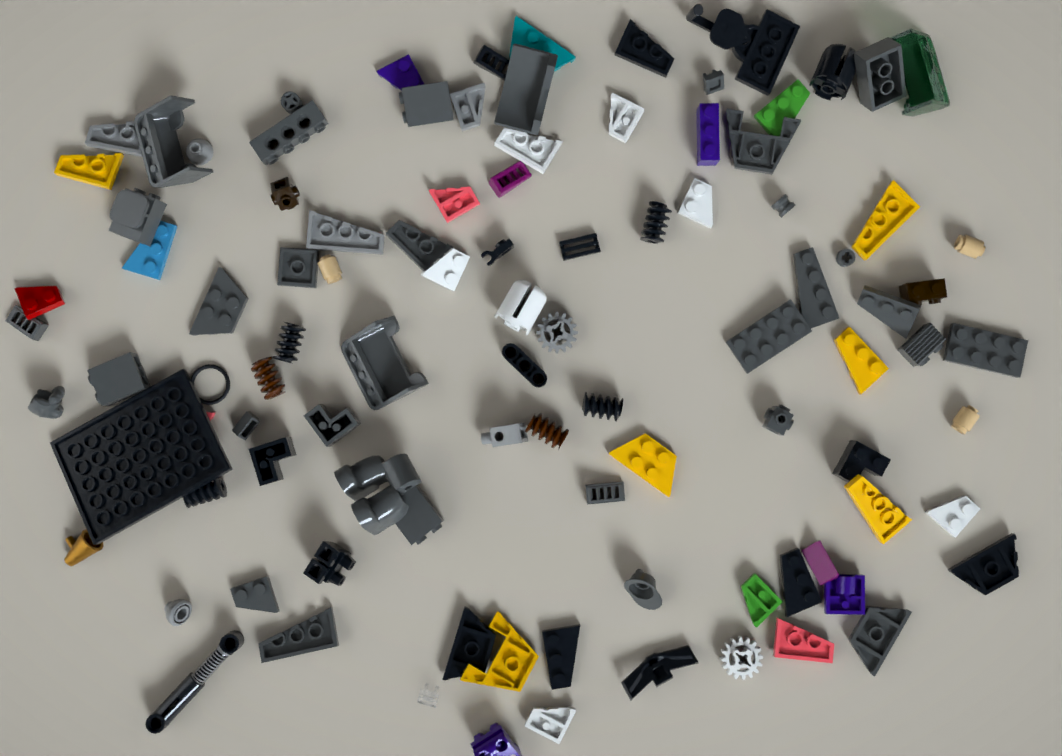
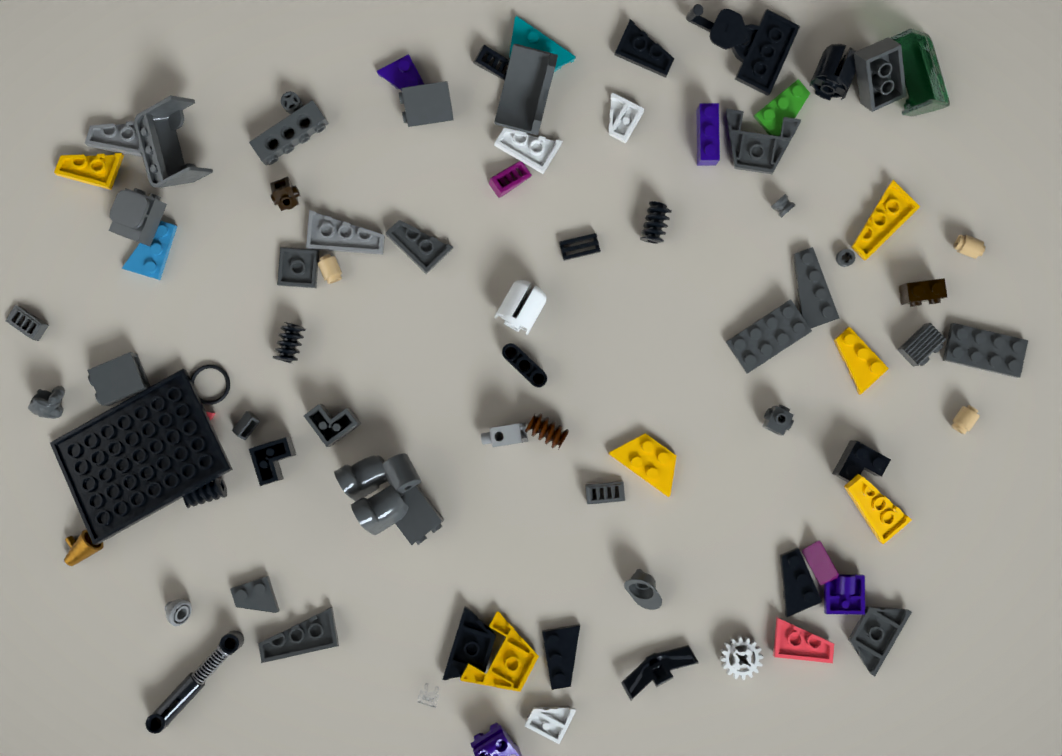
(39, 299): red wing -> none
(199, 151): light grey brick -> none
(220, 307): dark grey wing -> none
(267, 378): reddish brown piece -> none
(328, 563): black hips -> none
(380, 365): dark grey windscreen -> none
(448, 269): white wing -> none
(454, 201): coral wing -> none
(469, 105): light grey wing -> none
(501, 249): black plate -> none
(565, 336): light grey gear -> none
(602, 406): black piece -> none
(698, 203): white wing -> none
(713, 82): dark grey tile -> none
(759, 599): bright green wing -> none
(890, 309): dark grey wing -> none
(954, 515): white wing -> none
(990, 567): black wing -> none

